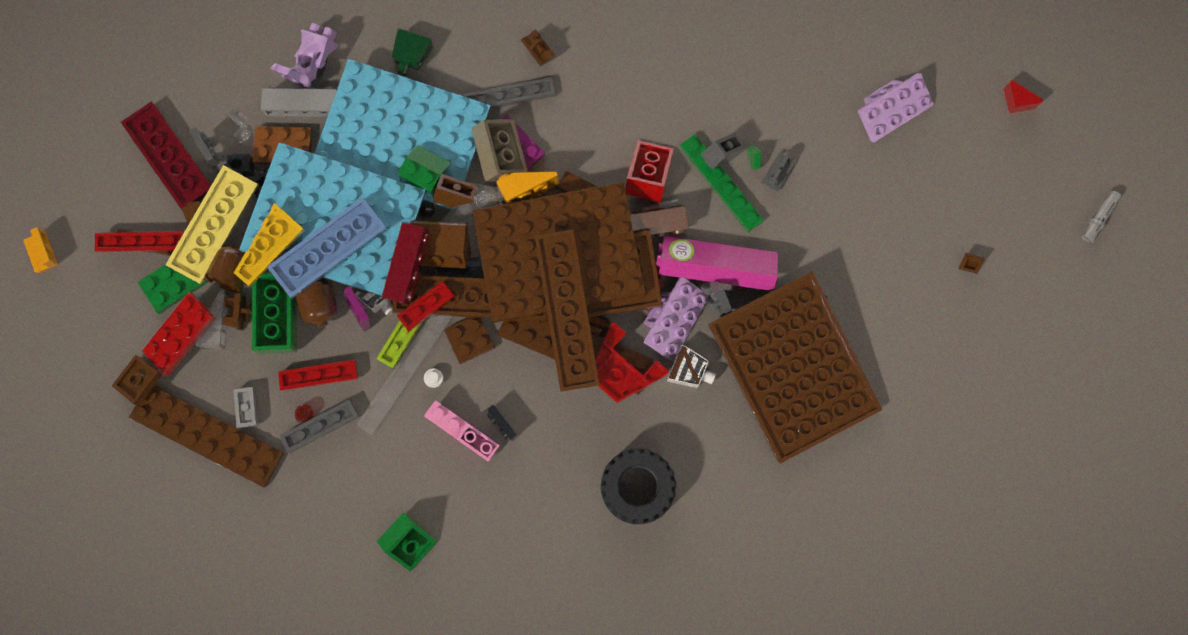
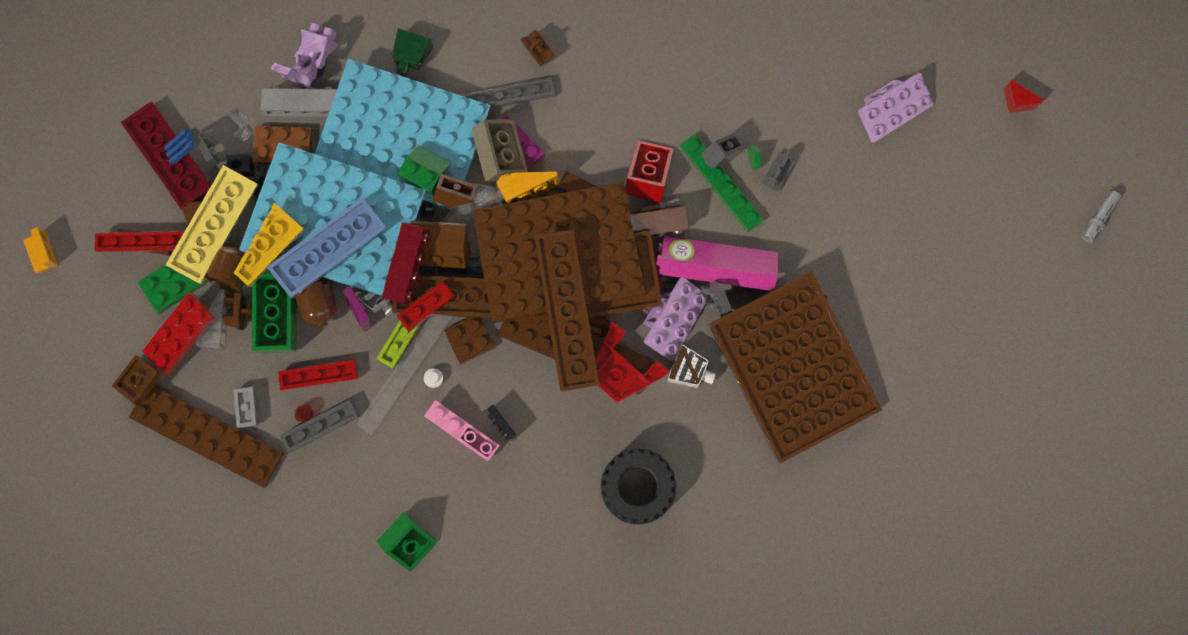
(179, 143): none -> blue tile
(971, 263): reddish brown slope -> none

